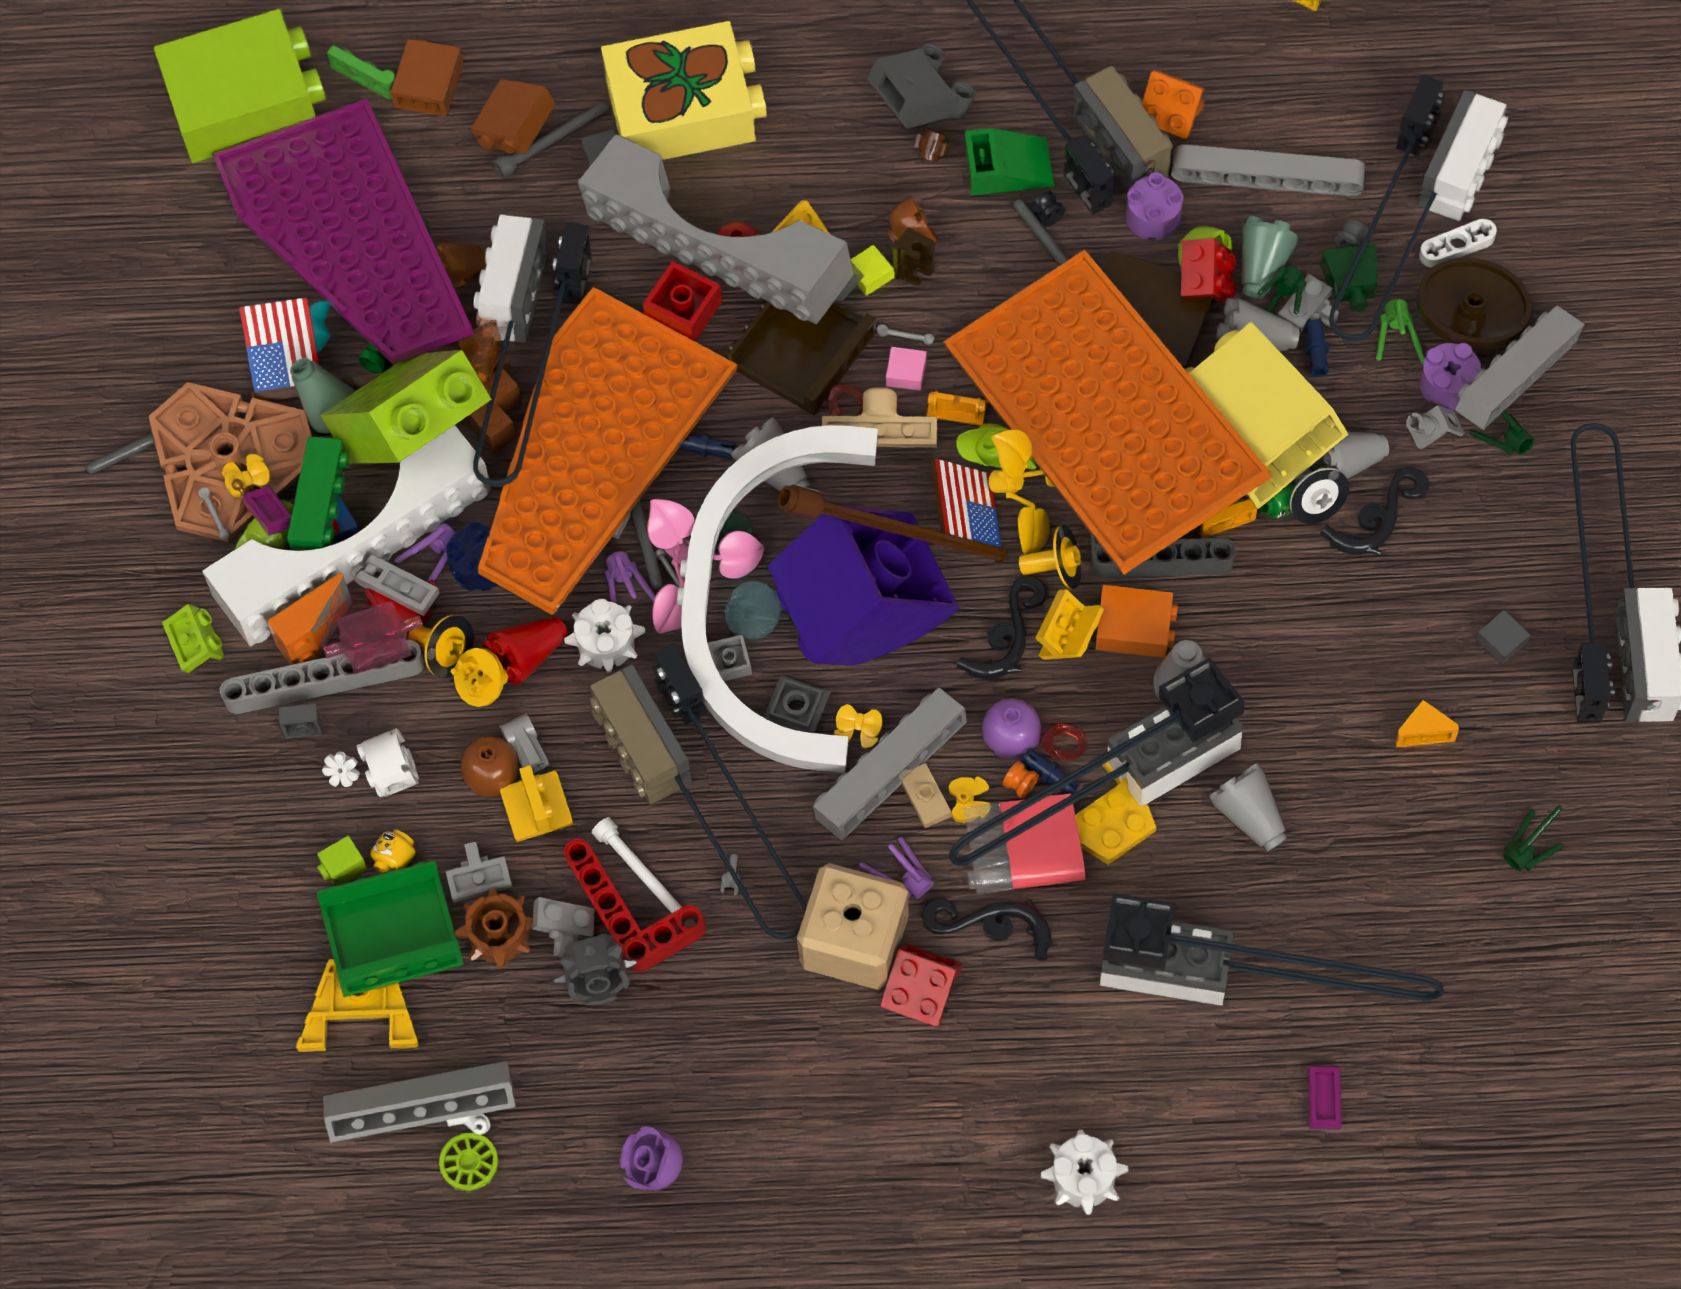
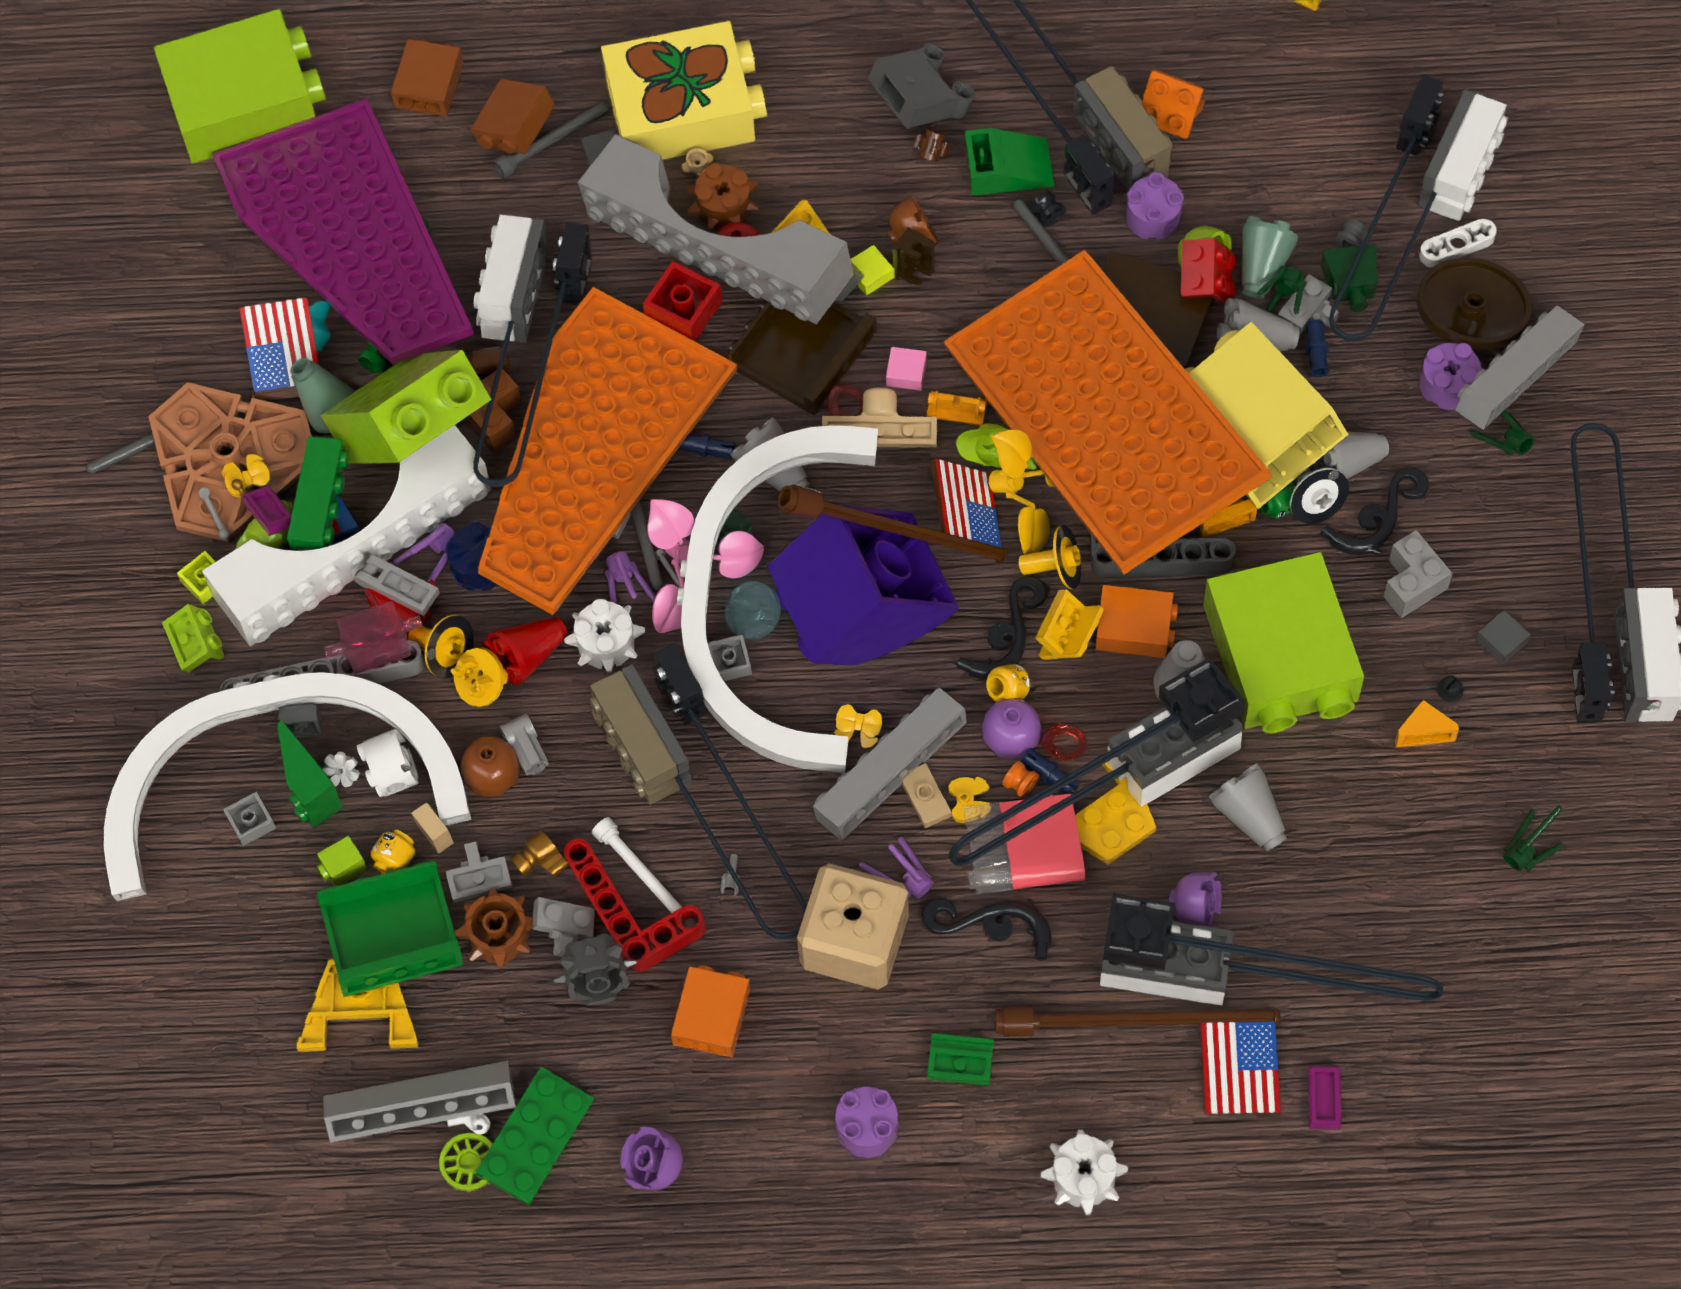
(194, 579): none -> neon yellow piece
(248, 700): none -> white arch
(249, 818): none -> light grey piece
(310, 622): orange slope -> none
(310, 788): none -> green slope
(361, 72): bright green plate -> none
(432, 828): none -> tan piece
(461, 261): clear orange slope -> none
(482, 348): clear orange slope -> none
(534, 1136): none -> green plate
(535, 804): yellow bracket -> none
(542, 852): none -> pearl gold piece
(694, 156): none -> tan plate
(711, 1011): none -> orange brick
(722, 196): none -> dark orange brick
(799, 720): dark grey piece -> none
(866, 1121): none -> medium lavender brick
(882, 331): light grey hinge -> none
(920, 984): bracket -> none
(960, 1059): none -> green plate
(1008, 682): none -> yellow head
(1197, 898): none -> medium lavender cylinder
(1235, 1049): none -> flag
(1268, 170): light grey beam -> none
(1284, 642): none -> lime brick
(1398, 317): bright green plant -> none
(1420, 575): none -> light grey brick
(1433, 425): light grey bracket -> none
(1450, 689): none -> black piece

